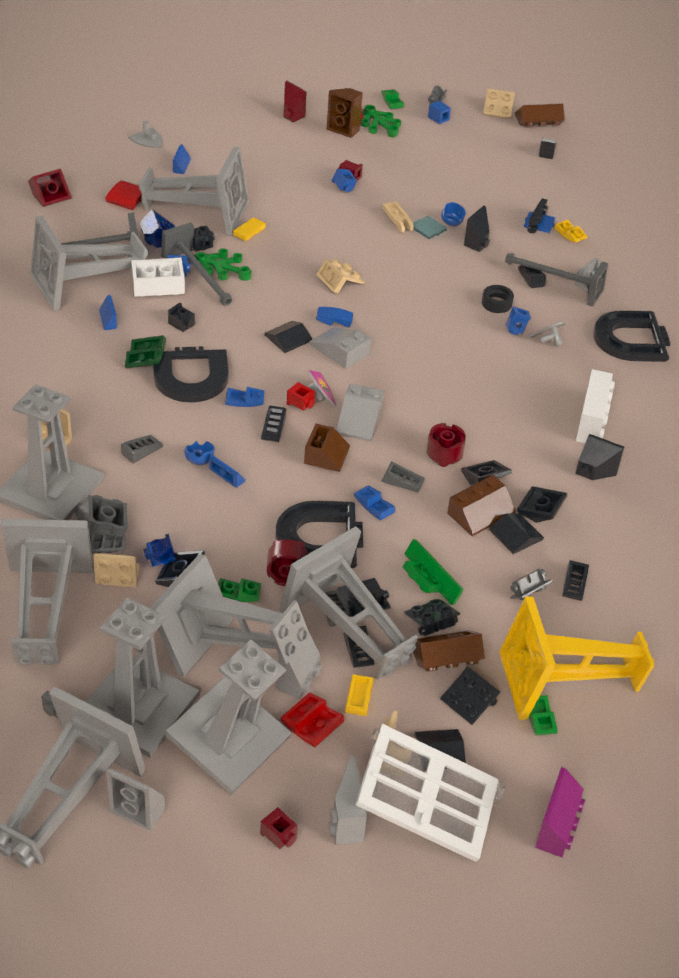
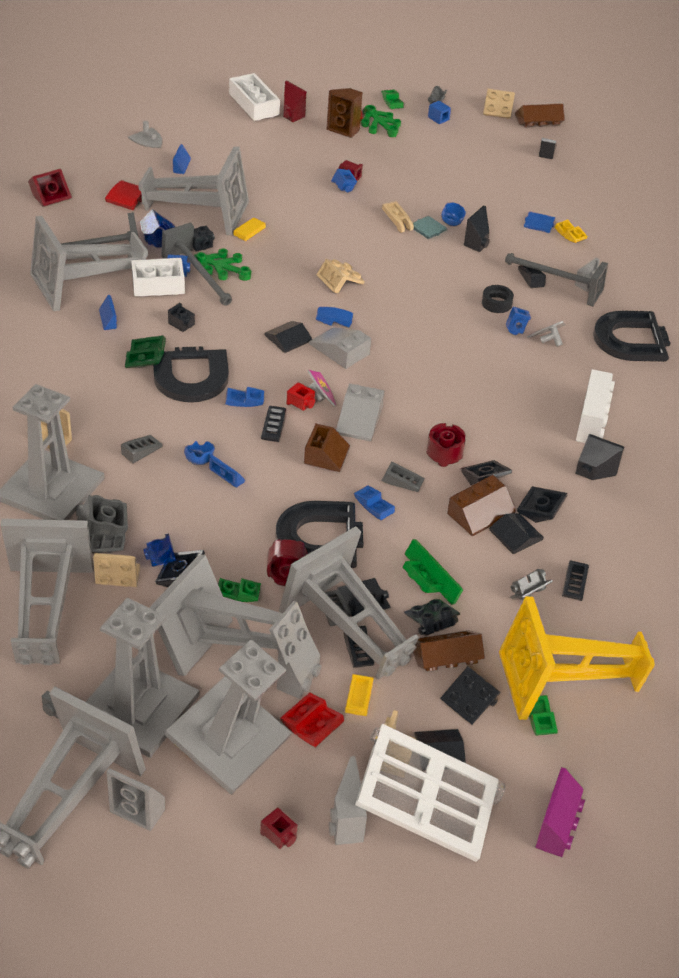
(254, 96): none -> white brick
(537, 215): black hinge -> none

